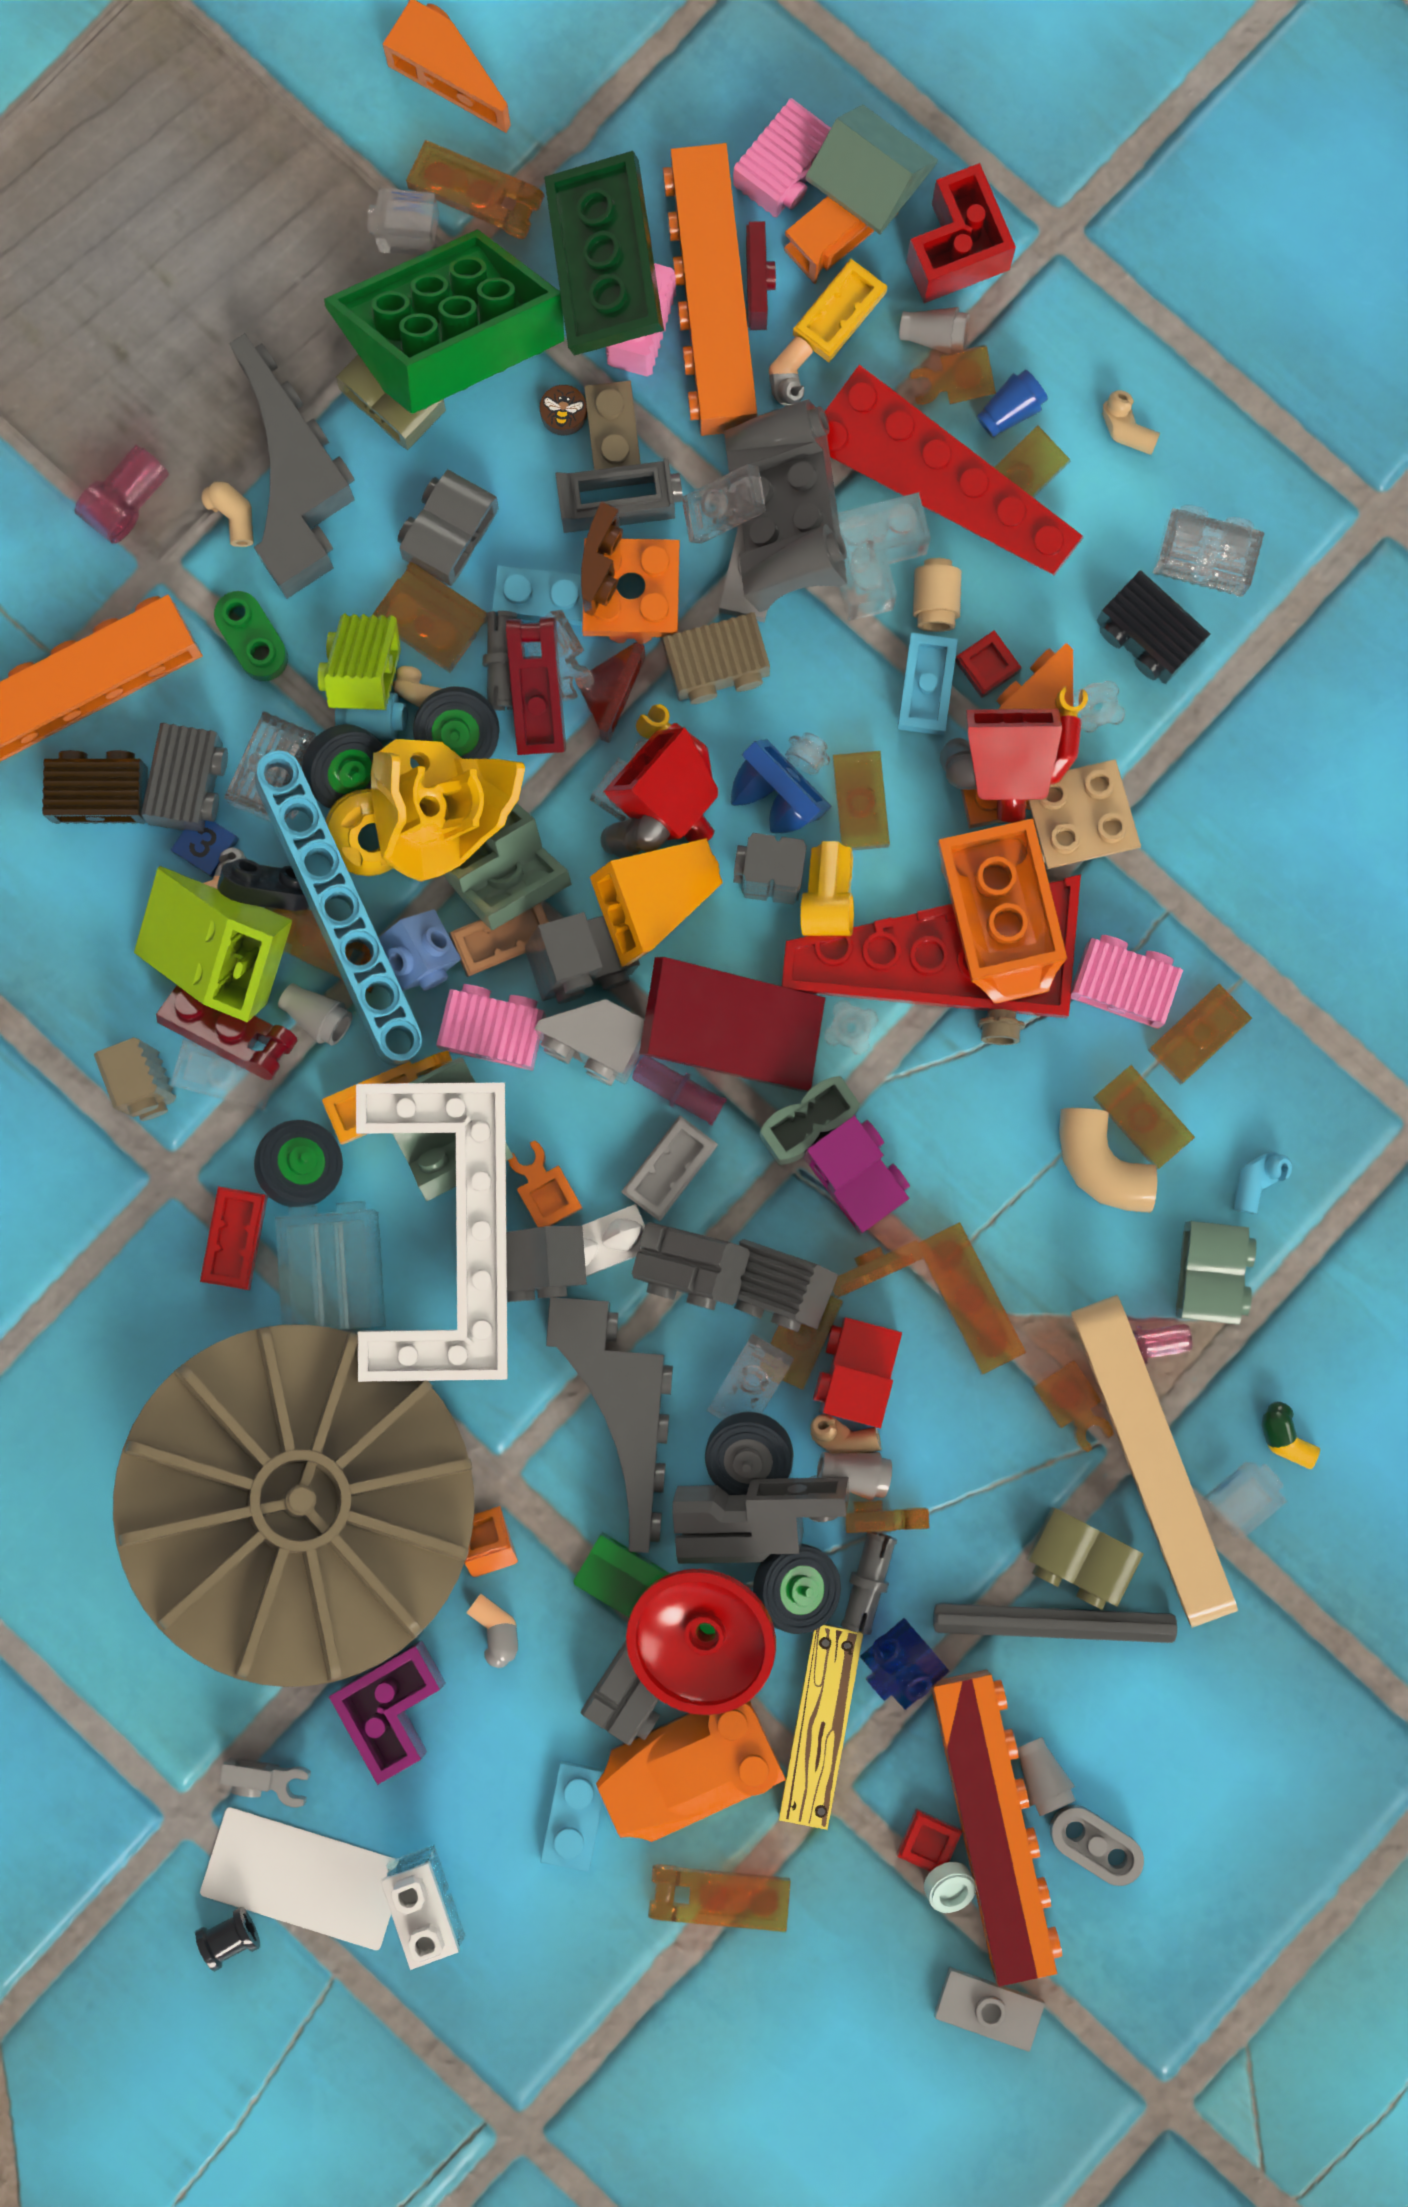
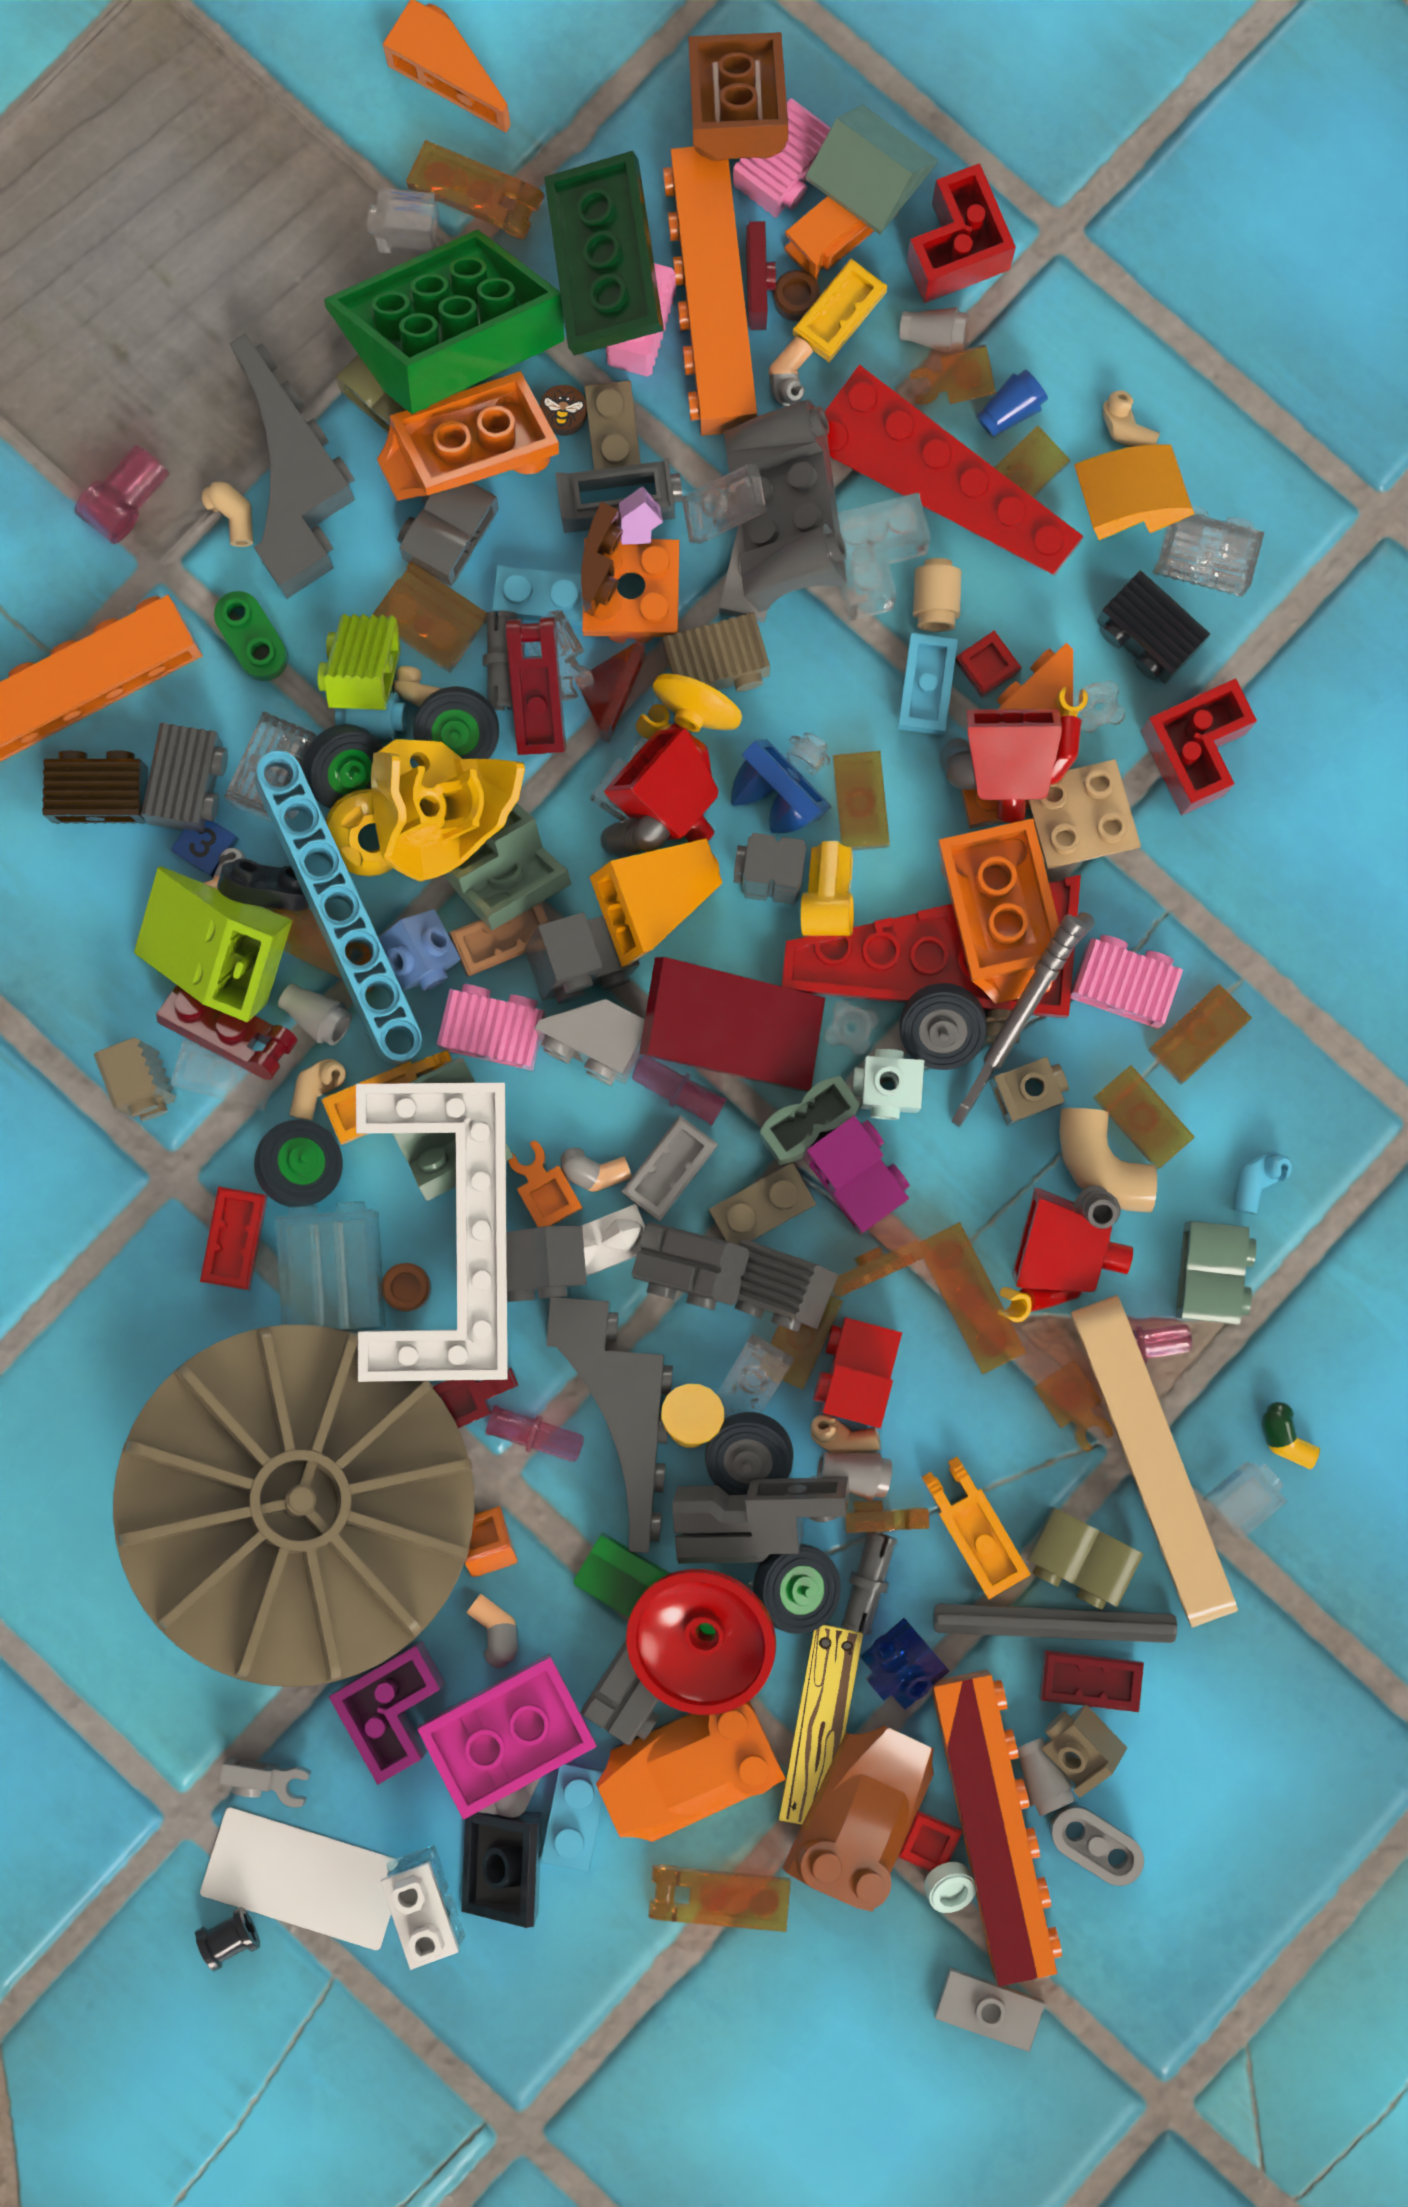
(313, 1083): none -> tan arm
(406, 1287): none -> dark orange tile
(467, 439): none -> orange slope
(468, 1398): none -> dark red plate
(502, 1867): none -> black slope
(506, 1740): none -> dark pink piece
(534, 1434): none -> clear pink axle
(590, 1174): none -> arm
(639, 516): none -> lavender piece
(692, 1415): none -> yellow piece
(696, 703): none -> yellow dish
(738, 95): none -> dark orange slope
(763, 1206): none -> dark tan plate
(795, 294): none -> reddish brown tile
(862, 1817): none -> dark orange slope
(907, 1081): none -> light aqua brick
(943, 1026): none -> black wheel
(978, 1533): none -> light orange hinge
(1012, 1095): none -> dark tan brick
(1046, 970): none -> flat silver piece
(1064, 1250): none -> red torso
(1083, 1748): none -> dark tan brick
(1091, 1680): none -> dark red plate
(1133, 488): none -> light orange slope
(1187, 743): none -> red brick

